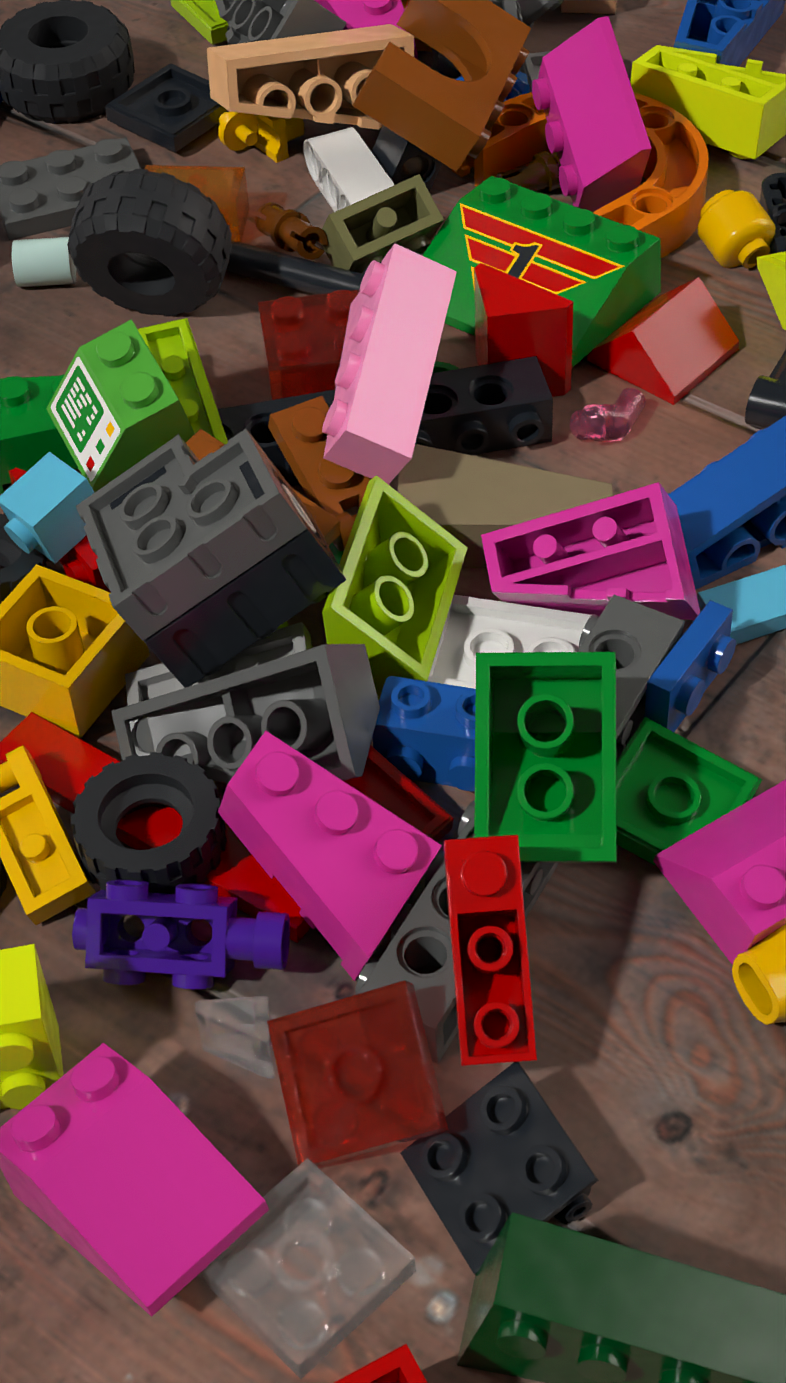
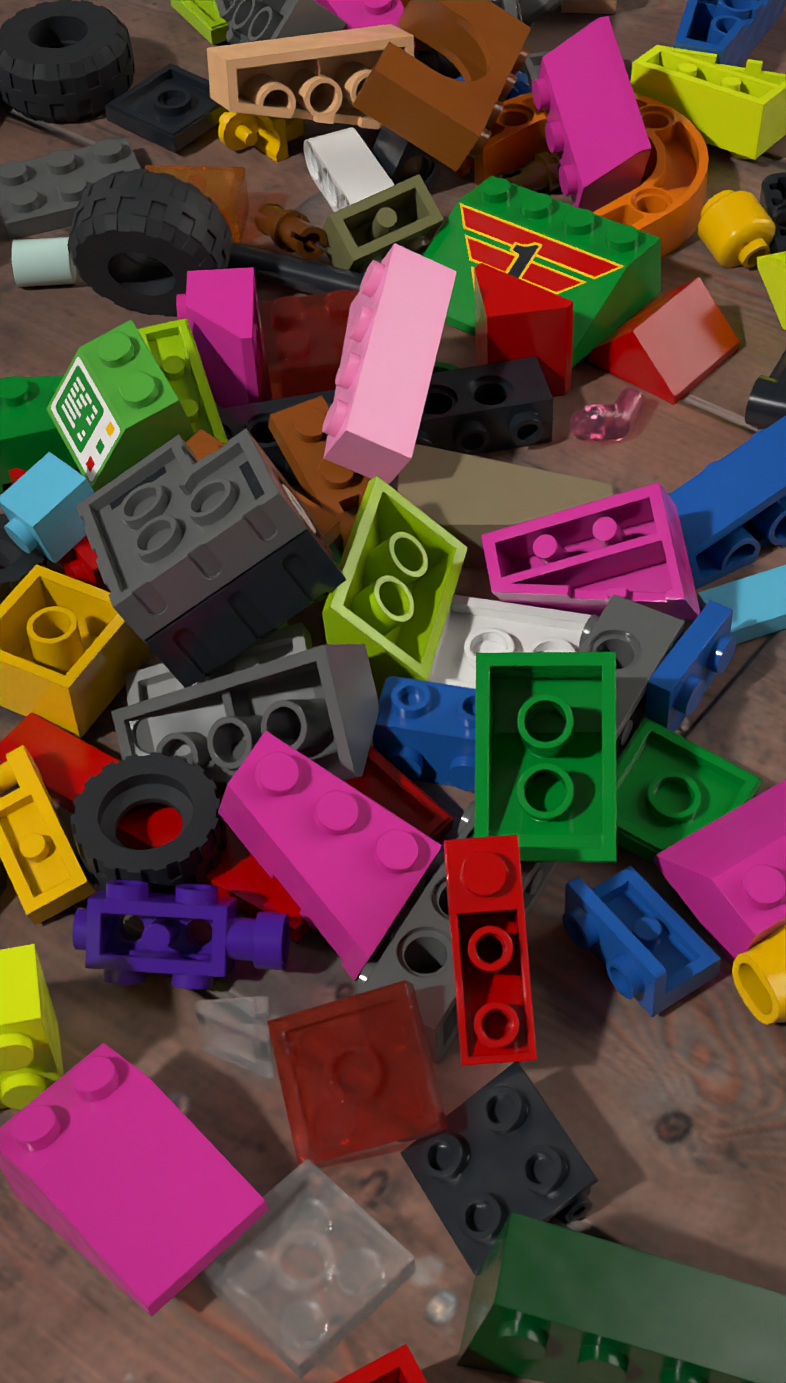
(226, 331): none -> dark pink slope
(638, 940): none -> blue bracket

